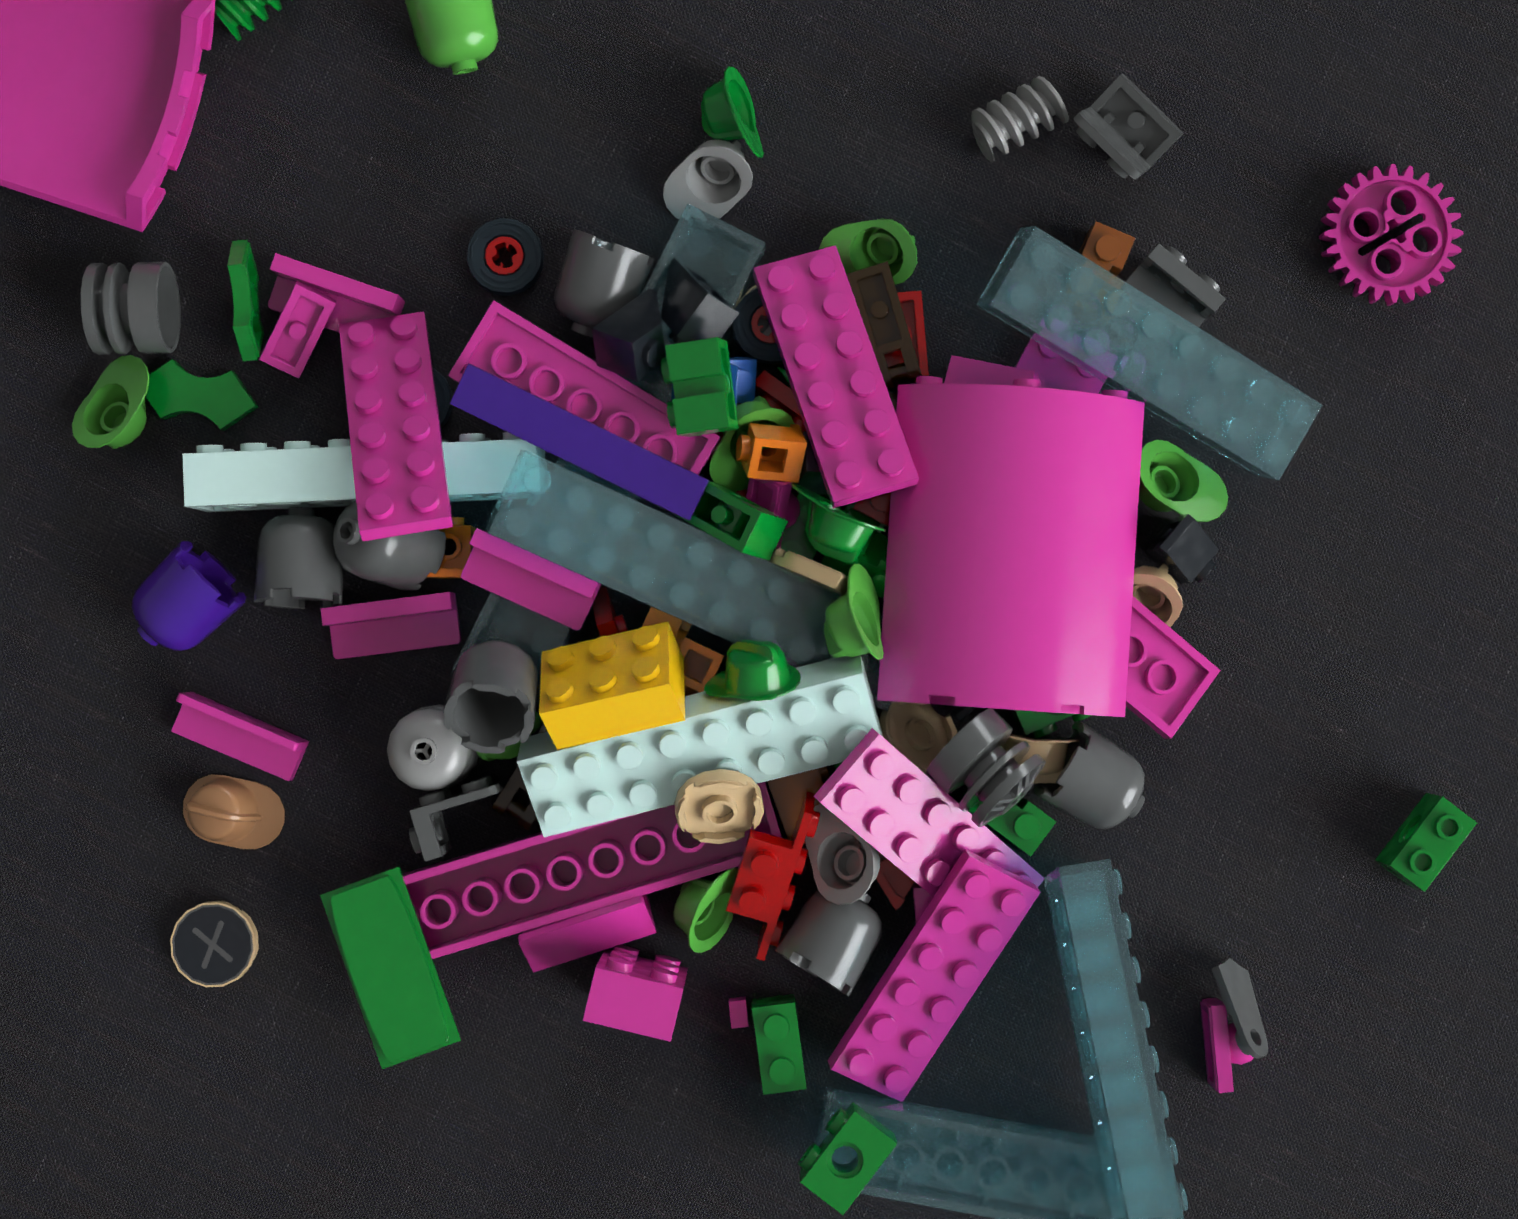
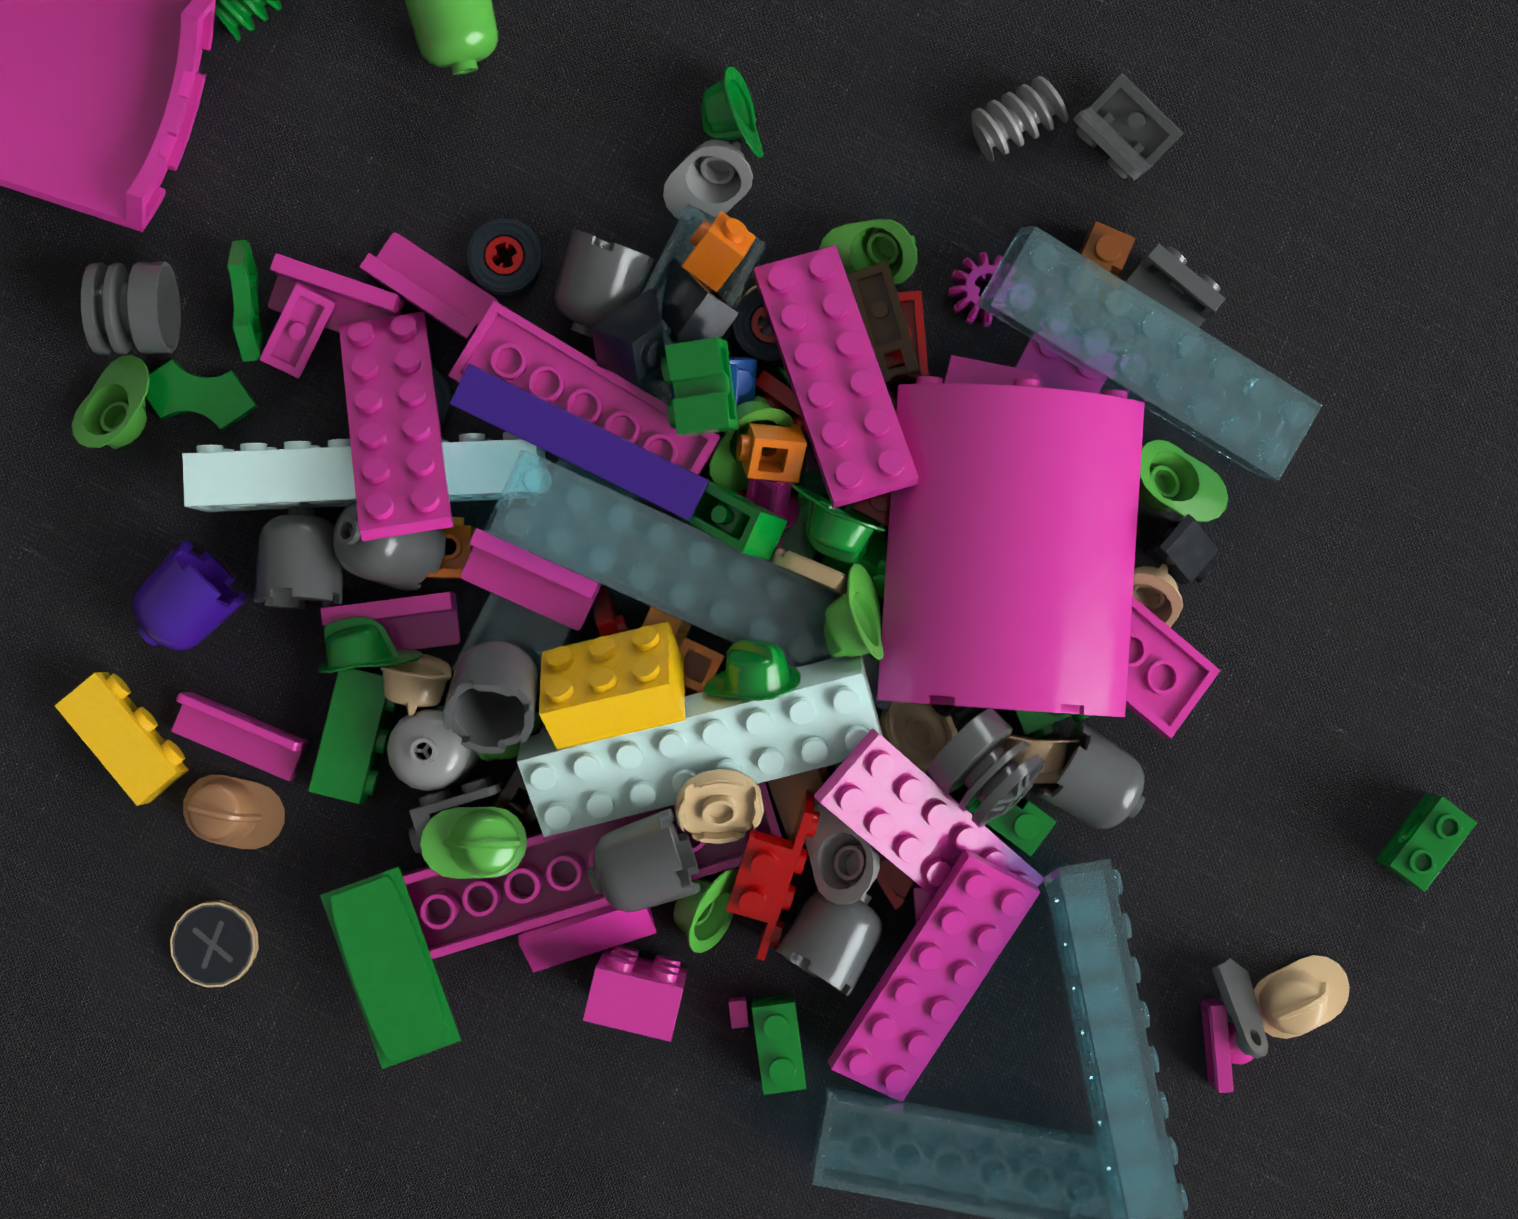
(123, 737): none -> yellow brick
(353, 737): none -> green brick
(361, 643): none -> green piece
(417, 682): none -> tan piece
(429, 285): none -> dark pink panel
(473, 842): none -> bright green piece
(644, 864): none -> dark grey cylinder
(718, 250): none -> orange brick
(842, 1183): green brick -> none
(969, 291): none -> dark pink gear
(1301, 996): none -> tan piece
(1371, 202): dark pink gear -> none

